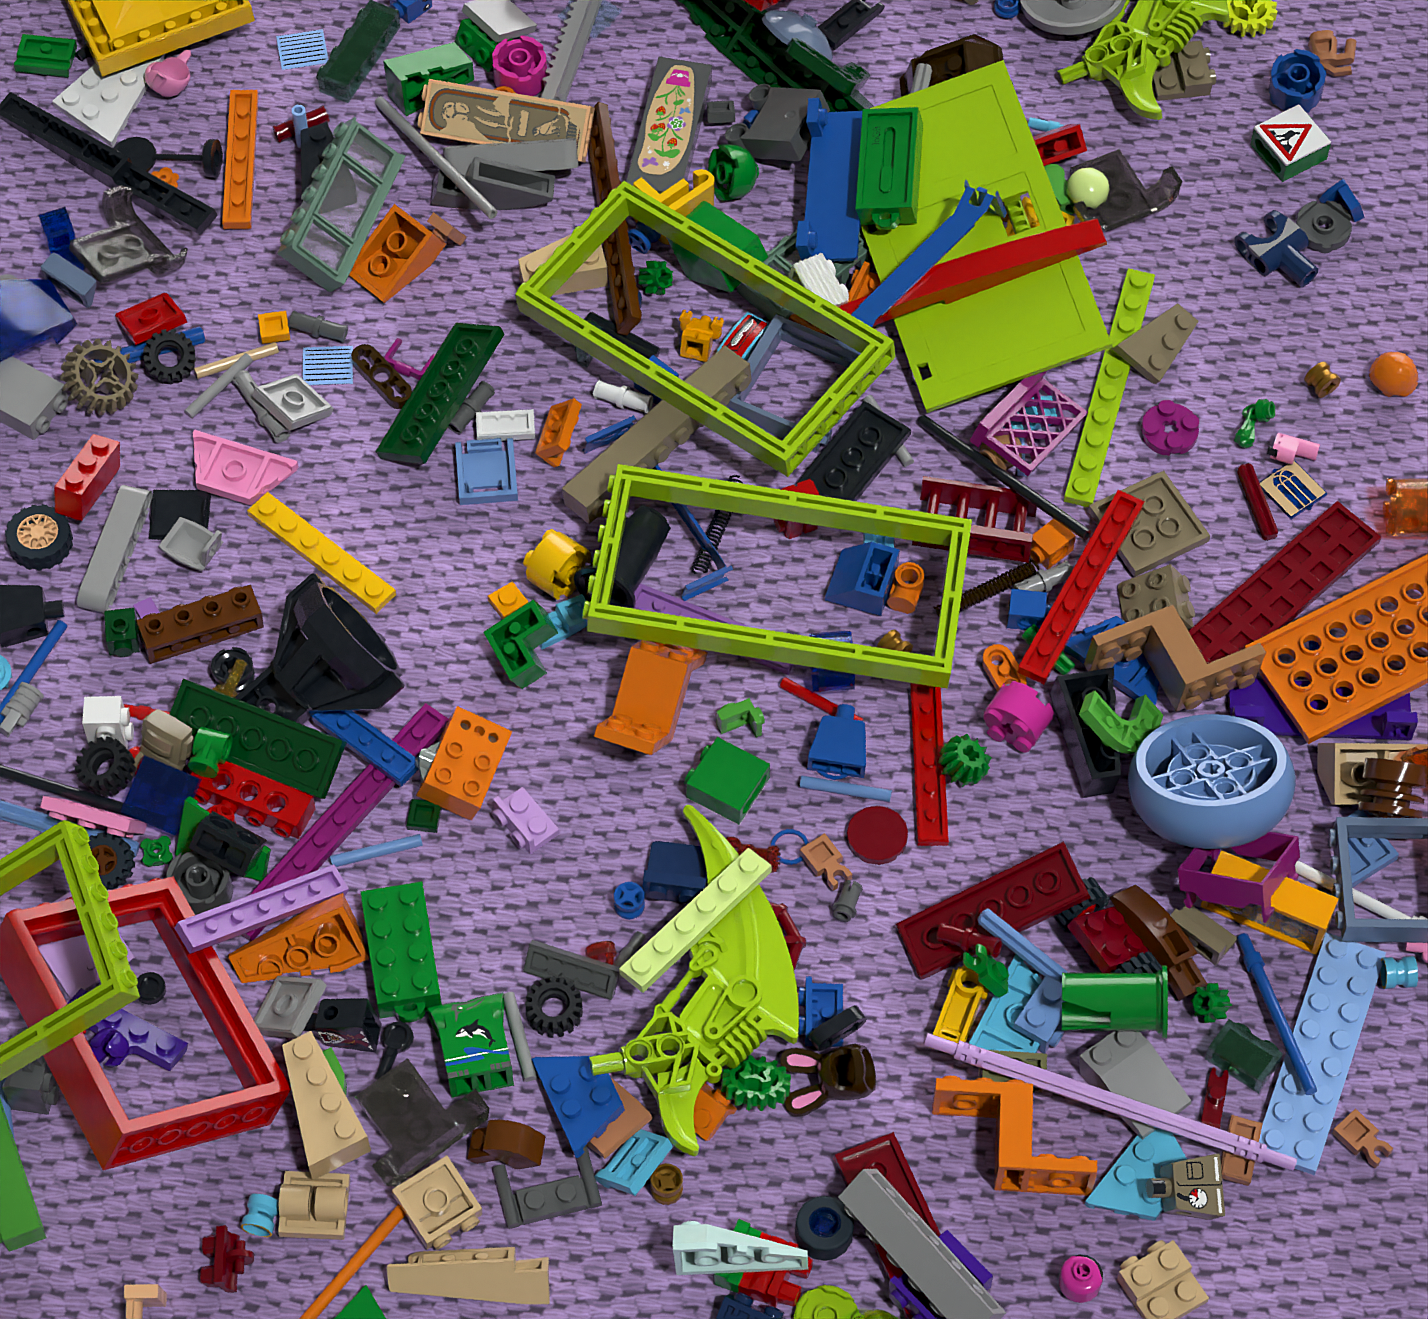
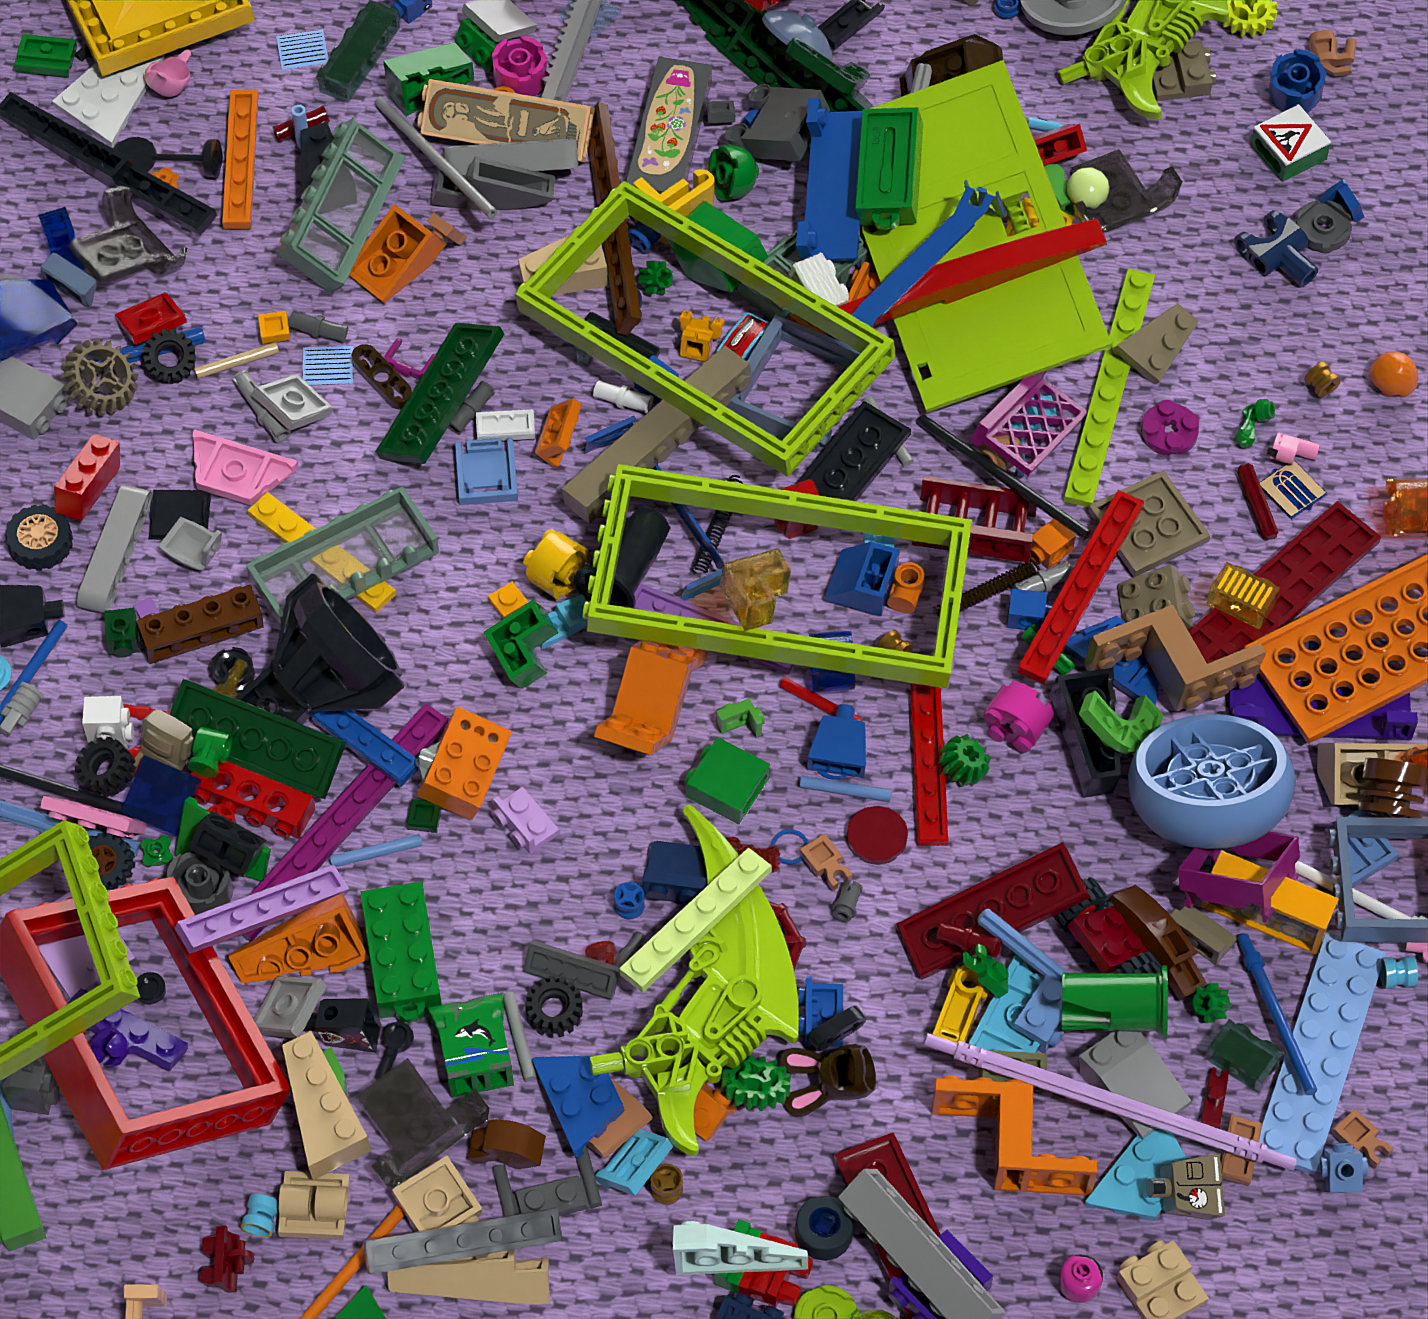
(213, 390): light grey bar -> none
(348, 551): none -> window
(462, 1241): none -> plate
(753, 584): none -> clear yellow brick
(1001, 673): orange plate -> none
(1243, 595): none -> clear yellow brick
(1346, 1179): none -> medium blue brick

